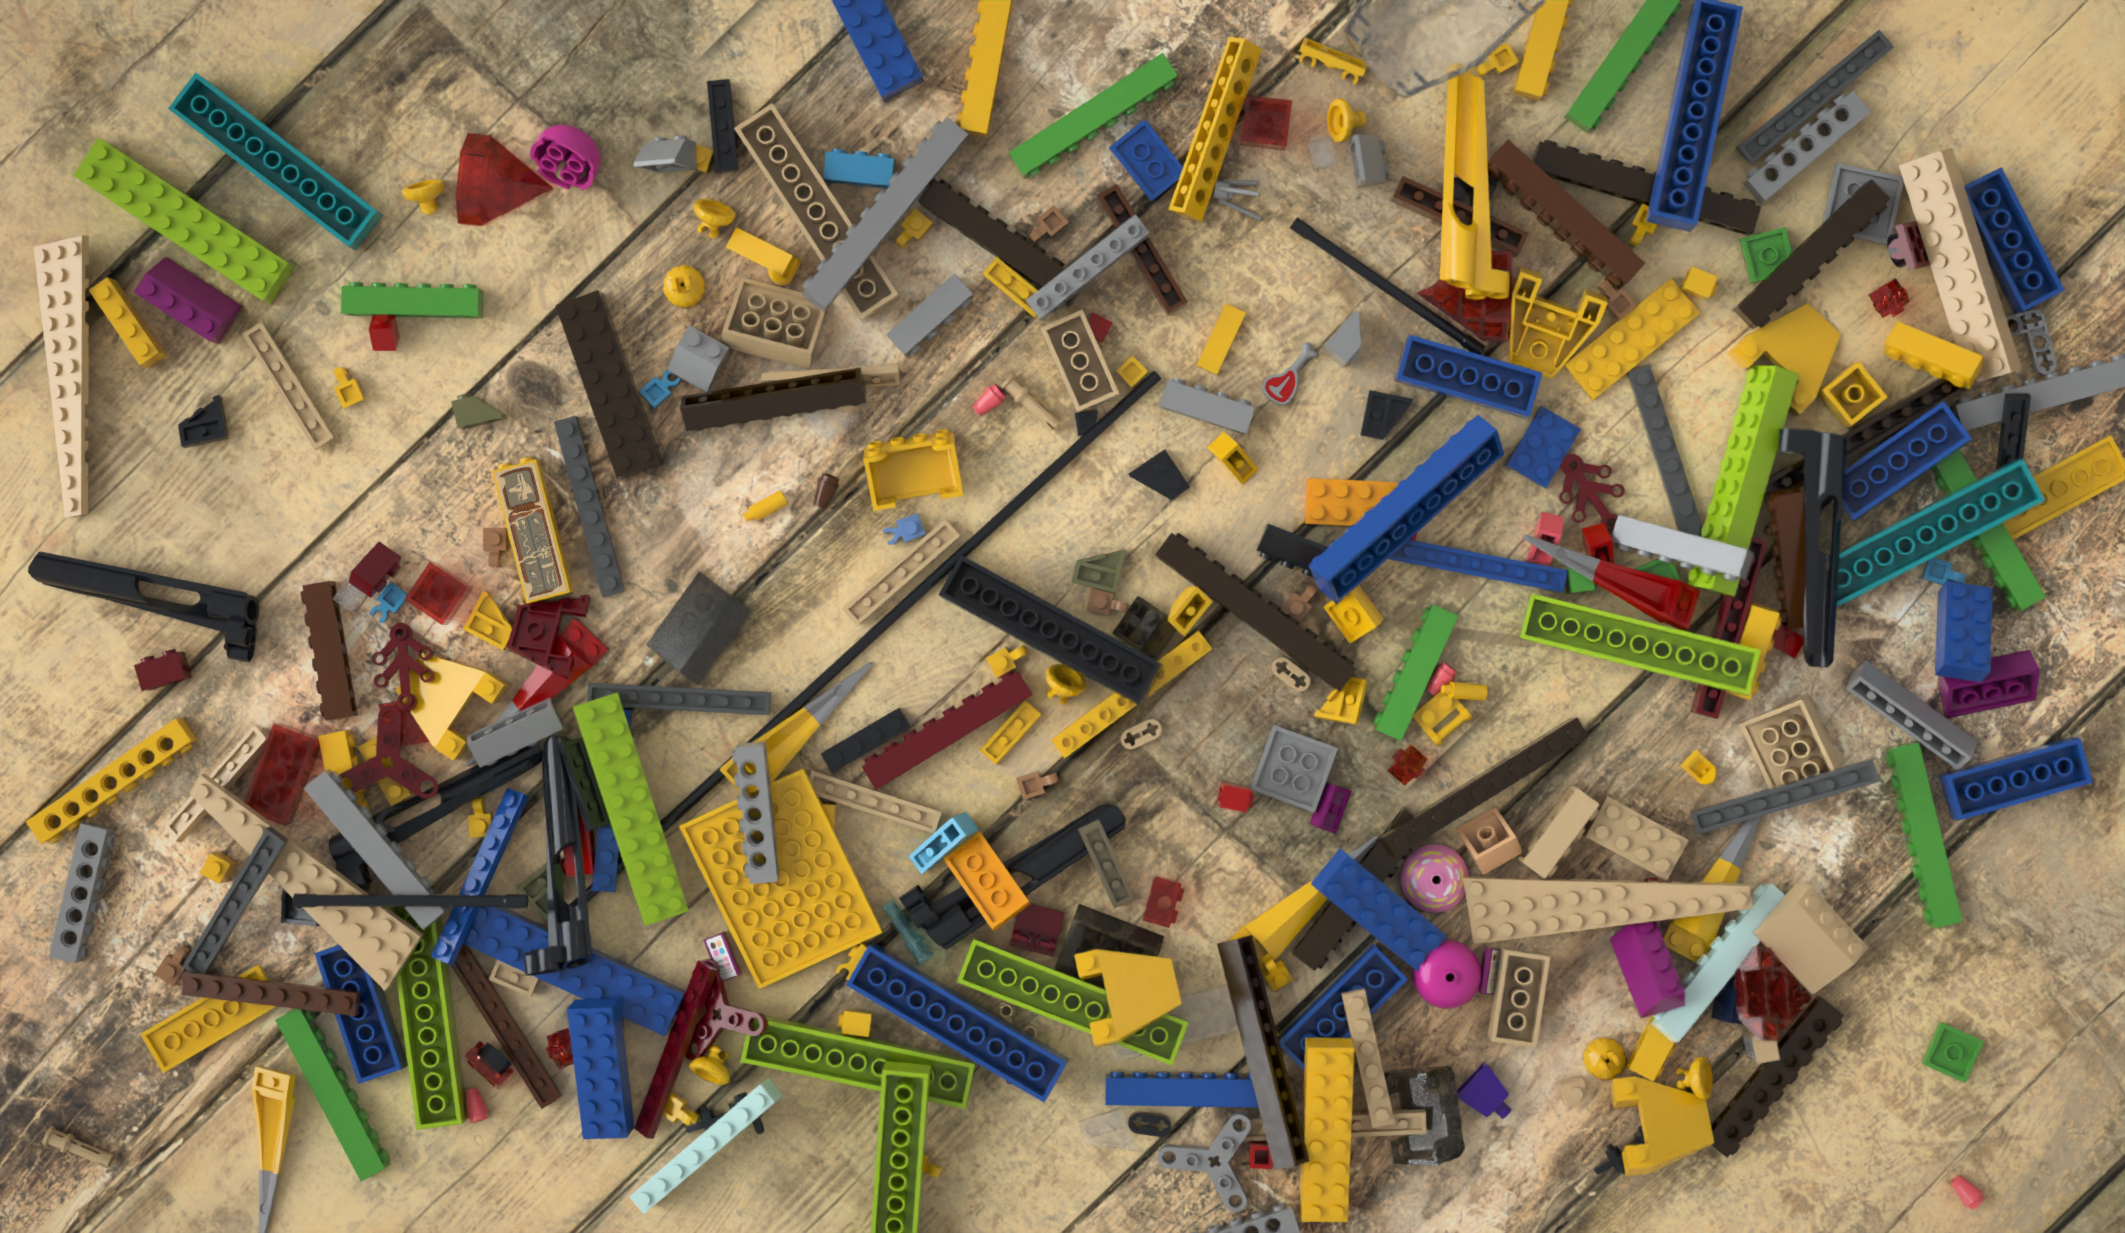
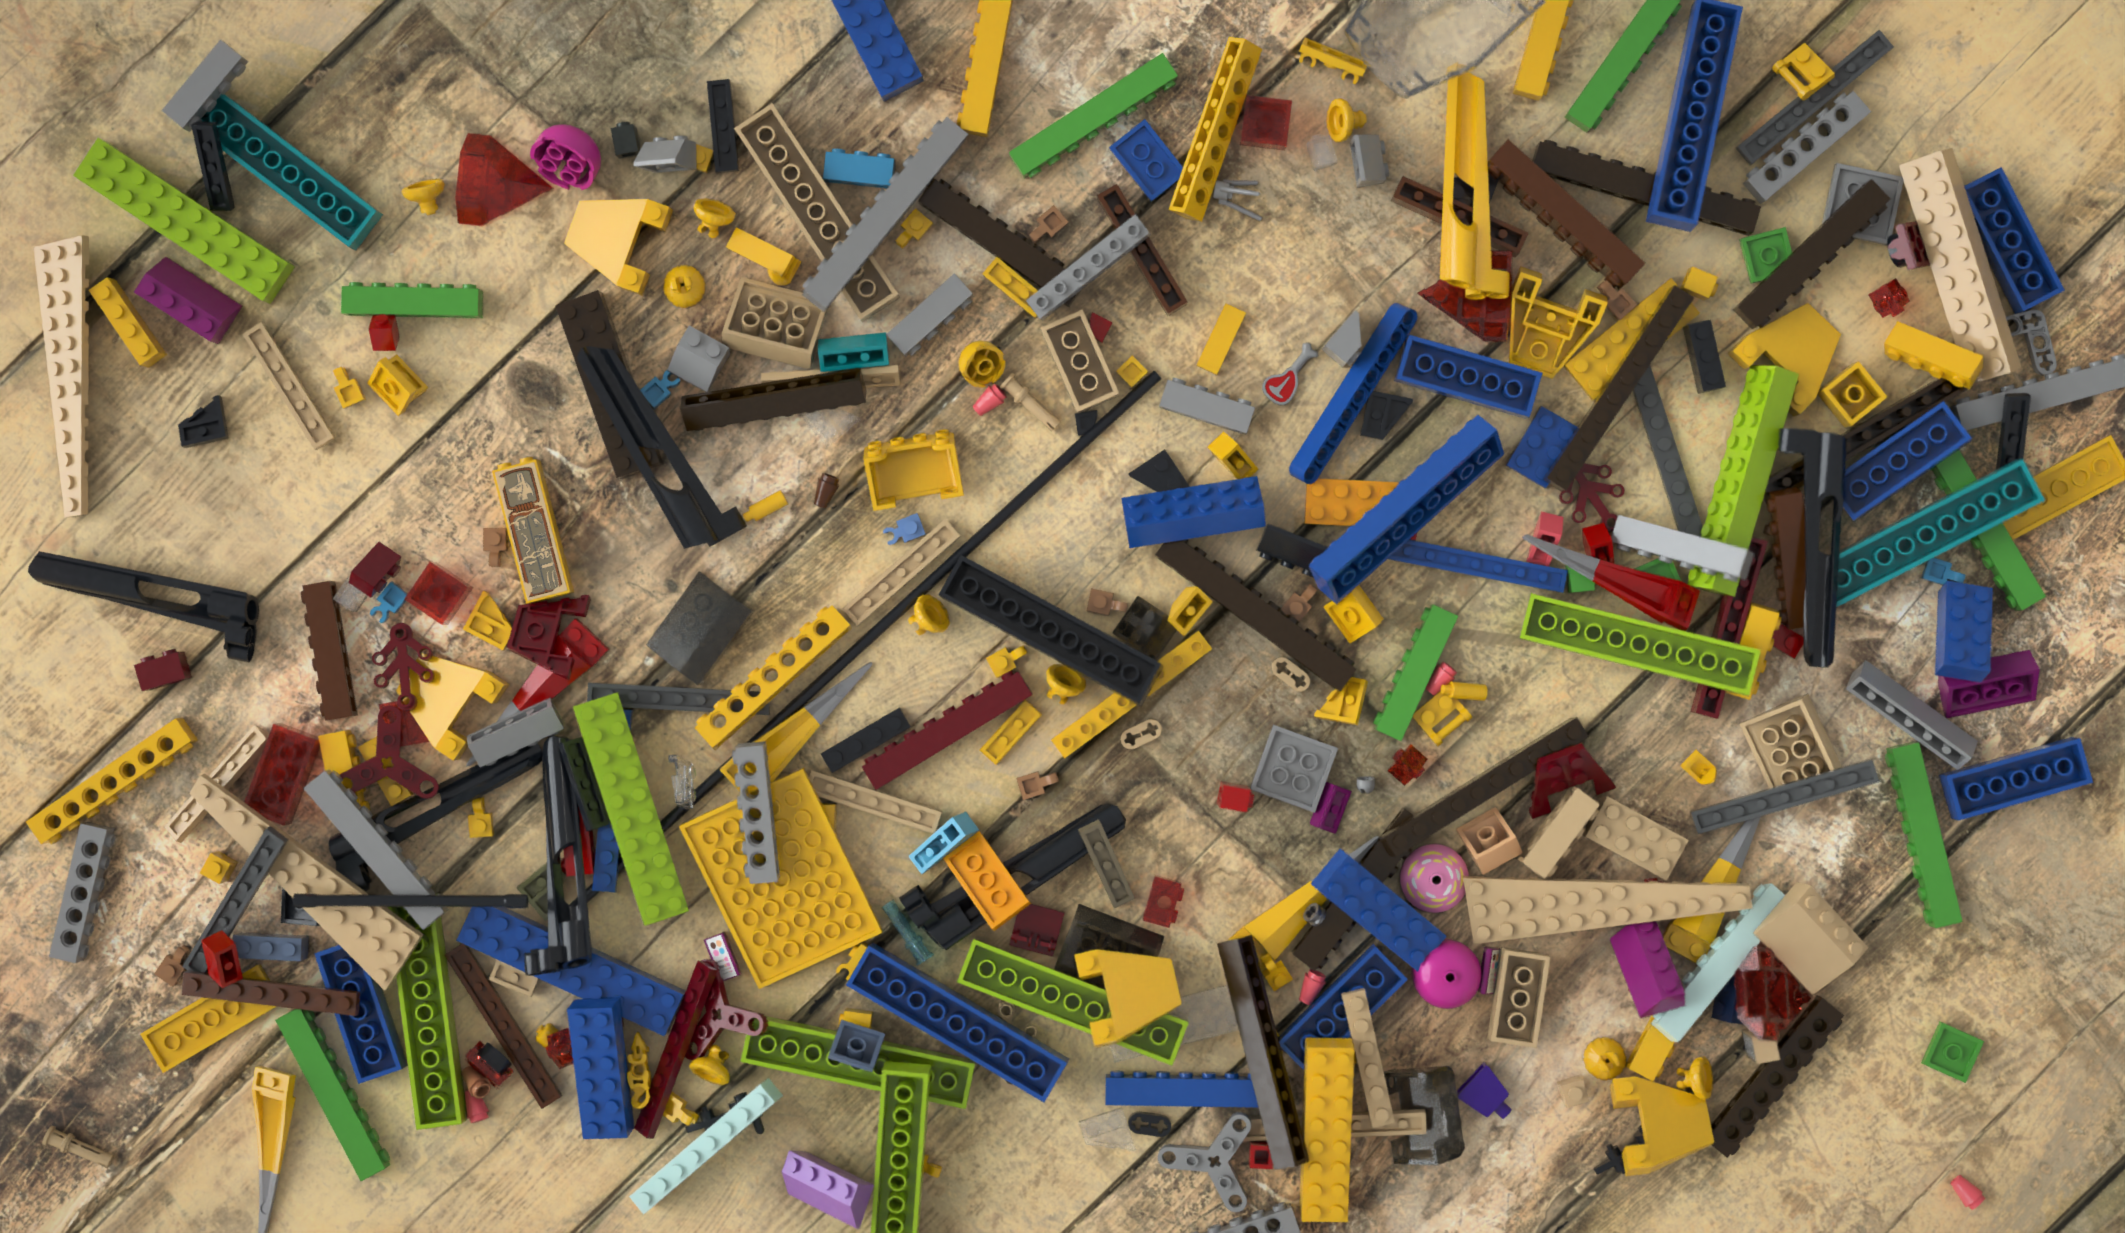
(205, 85): none -> light grey brick
(213, 166): none -> black plate
(222, 959): none -> red brick
(271, 946): none -> sand blue brick
(396, 383): none -> yellow bracket
(473, 411): olive slope -> none
(476, 1083): none -> nougat cone
(480, 875): blue plate -> none
(543, 1032): none -> yellow piece
(589, 506): dark grey plate -> none
(607, 232): none -> yellow wedge
(625, 140): none -> pearl dark grey brick
(639, 1075): none -> yellow animal
(683, 781): none -> clear wing
(688, 510): none -> black panel
(769, 690): none -> yellow brick
(826, 1187): none -> medium lavender slope
(853, 352): none -> teal brick
(856, 1046): none -> sand blue slope
(930, 615): none -> yellow hair
(981, 363): none -> yellow cylinder
(1100, 571): olive wing -> none
(1193, 512): none -> blue brick
(1310, 234): black piece -> none
(1311, 986): none -> coral cone
(1314, 914): none -> flat silver bush
(1353, 393): none -> blue beam
(1365, 784): none -> light grey hinge
(1500, 61): yellow plate -> none
(1564, 770): none -> dark red wing
(1618, 388): none -> dark brown brick
(1641, 226): yellow plate -> none
(1704, 356): none -> black brick
(1808, 66): none -> yellow plate

